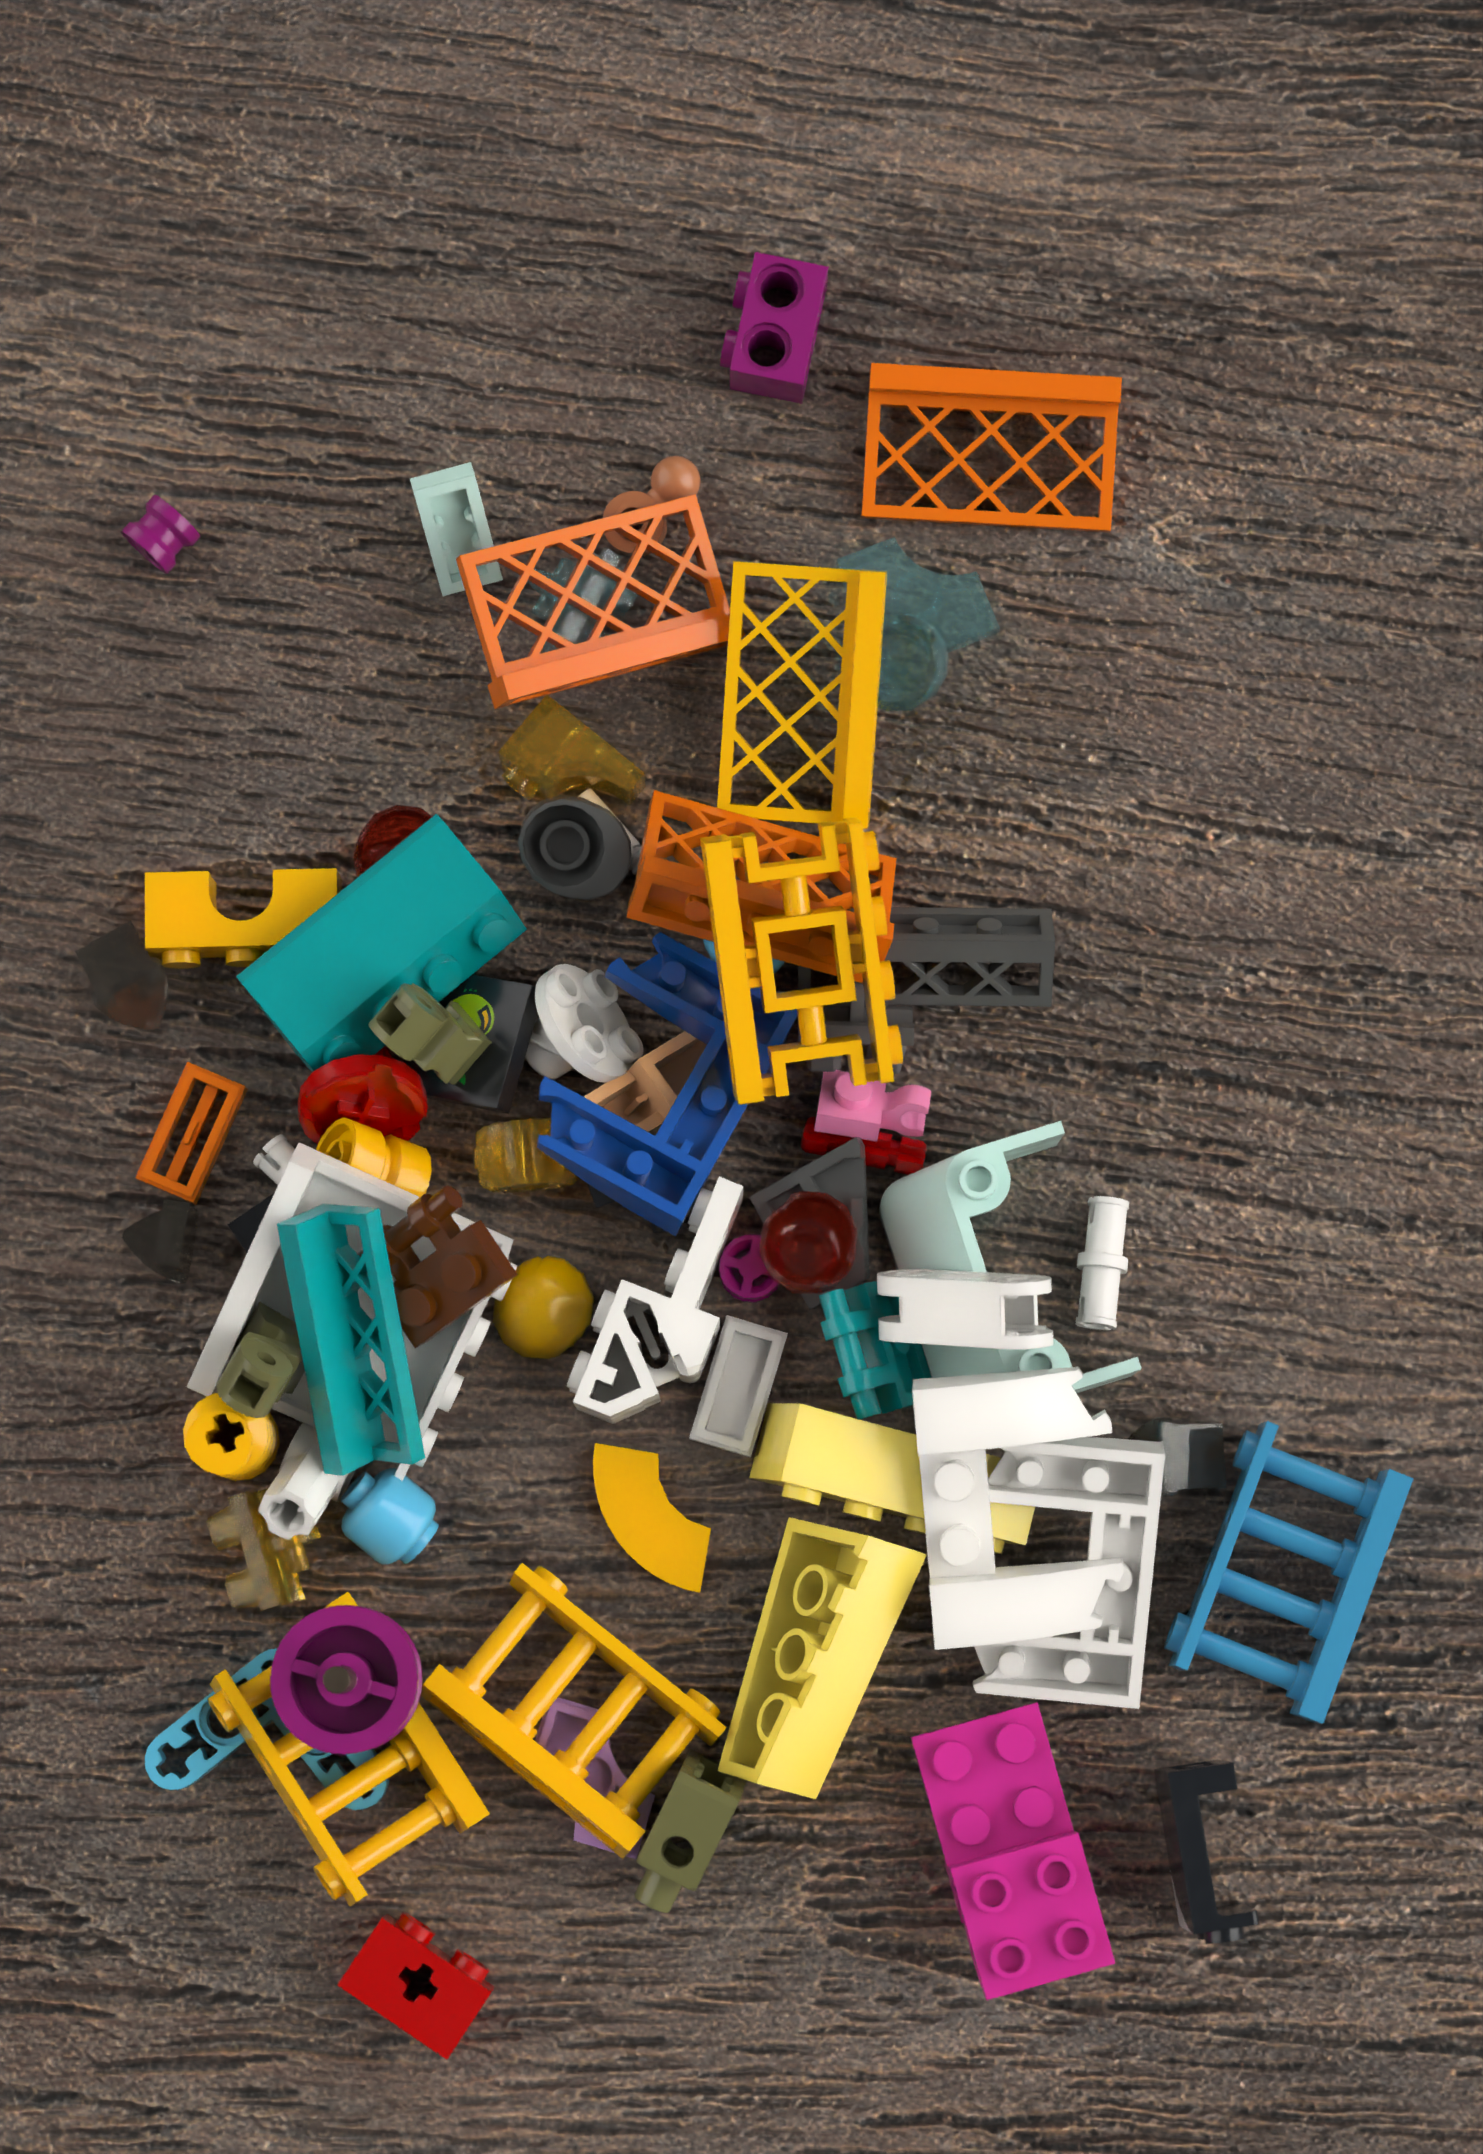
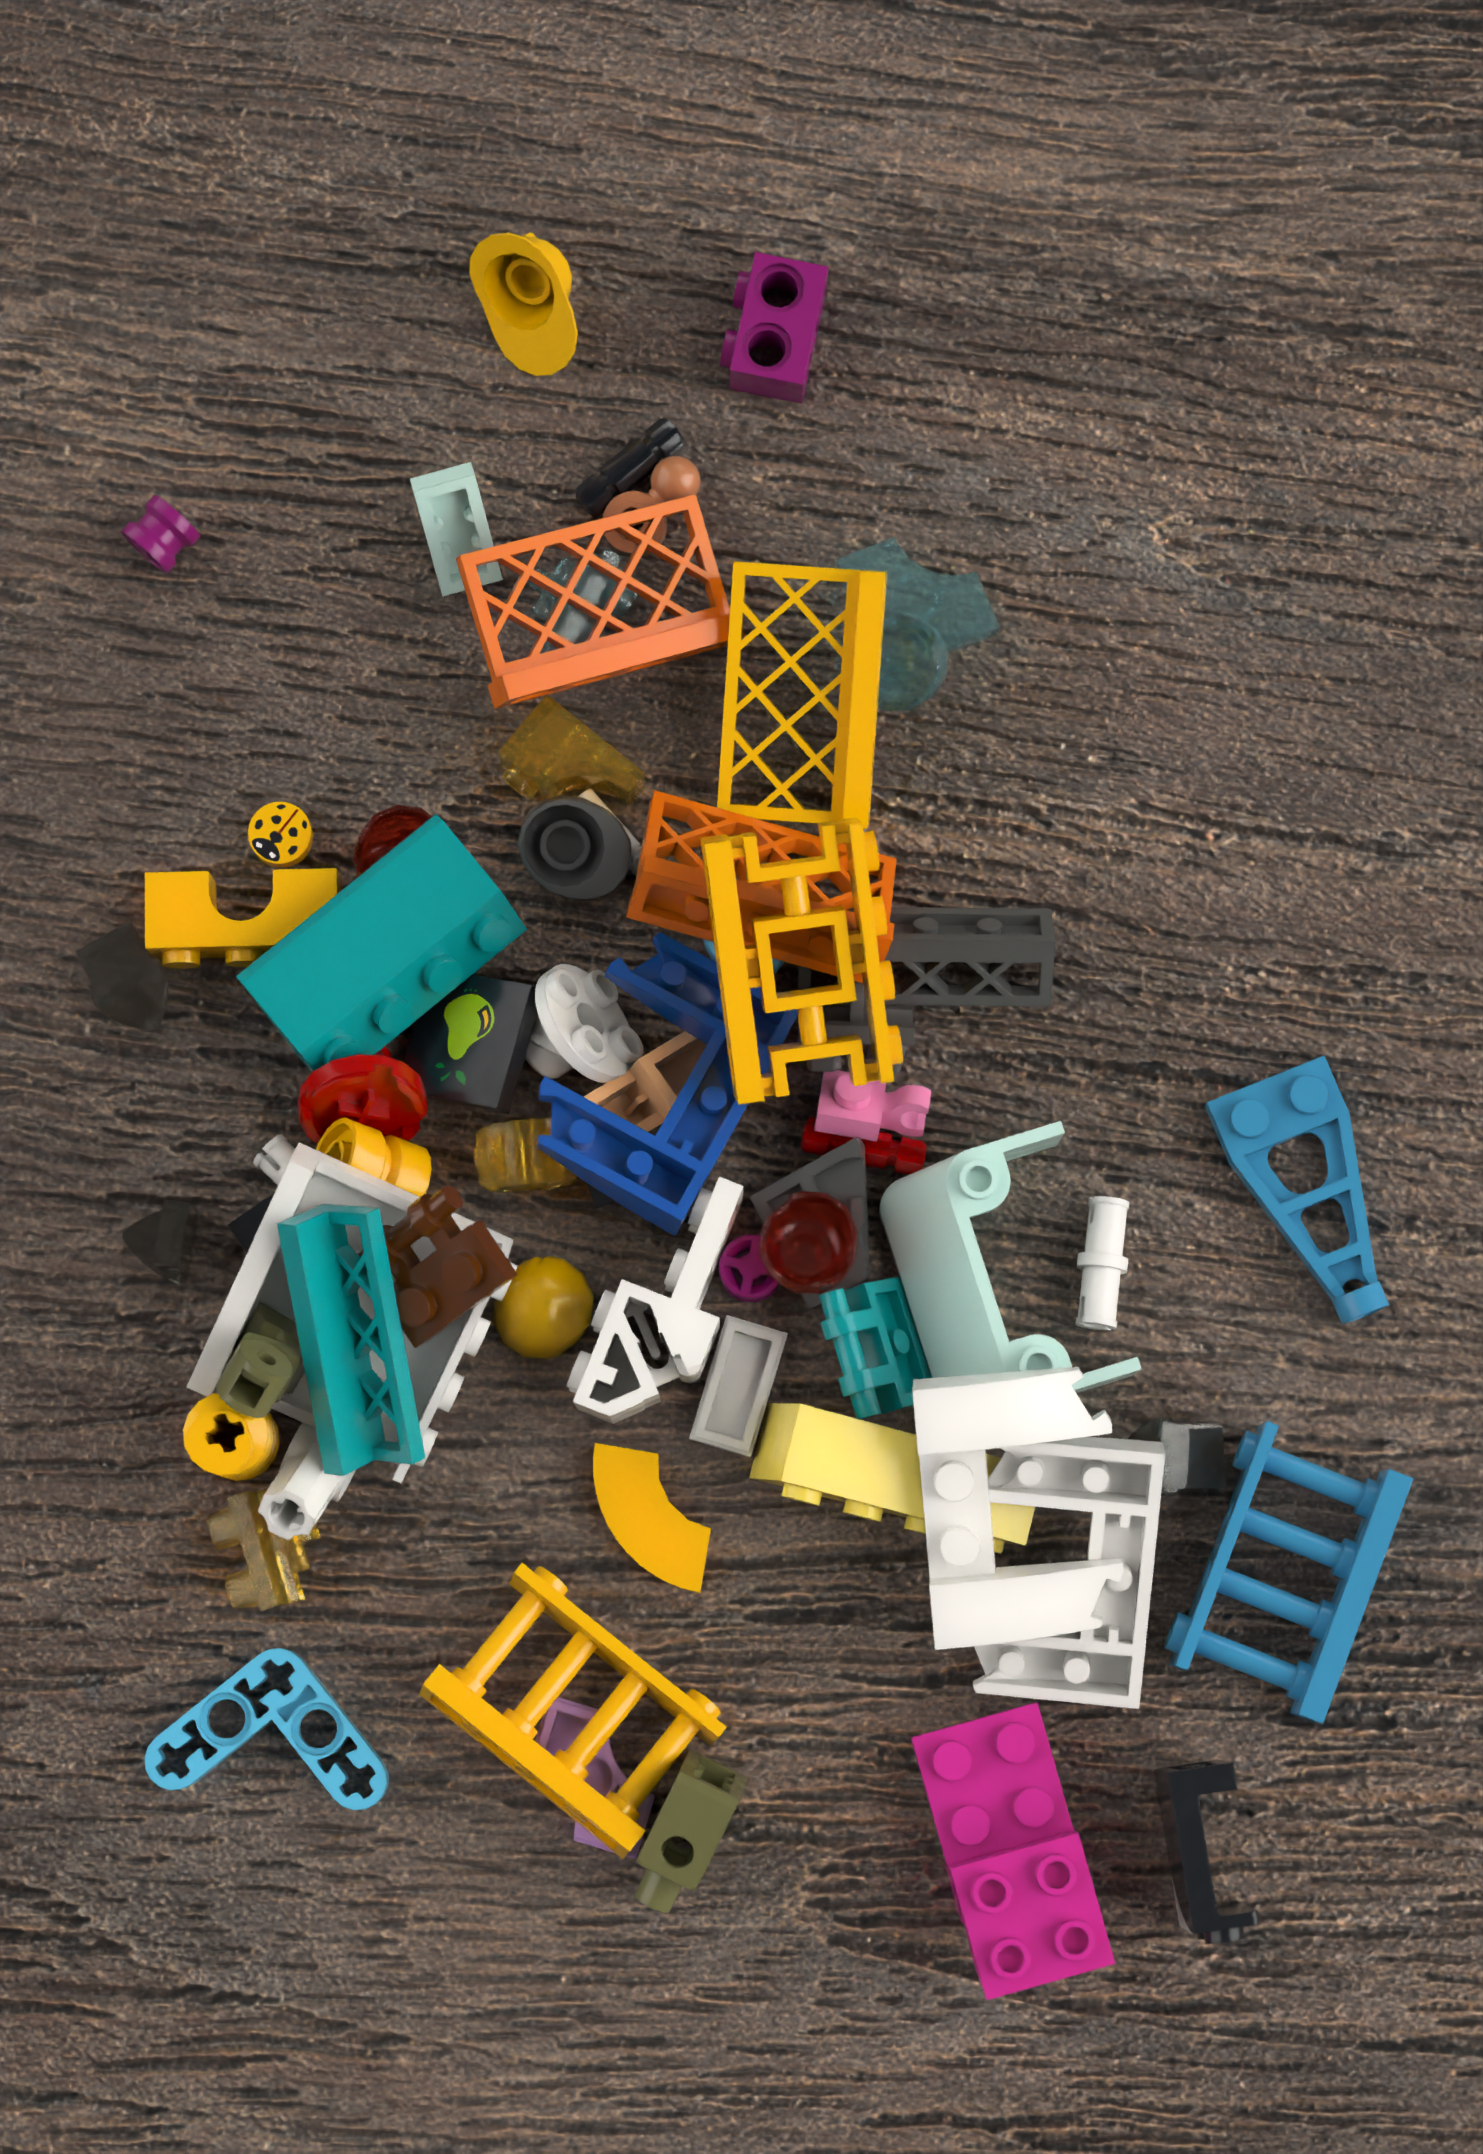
(214, 1143): orange tile -> none
(280, 834): none -> yellow tile
(346, 1679): magenta wheel -> none
(388, 1516): medium azure head -> none
(416, 1746): yellow fence -> none
(428, 1033): olive leg -> none
(431, 2018): red brick -> none
(526, 300): none -> yellow piece
(629, 467): none -> black axle
(815, 1653): light yellow wedge -> none
(965, 1308): white piece -> none
(991, 392): orange fence -> none
(1280, 1110): none -> dark azure plate

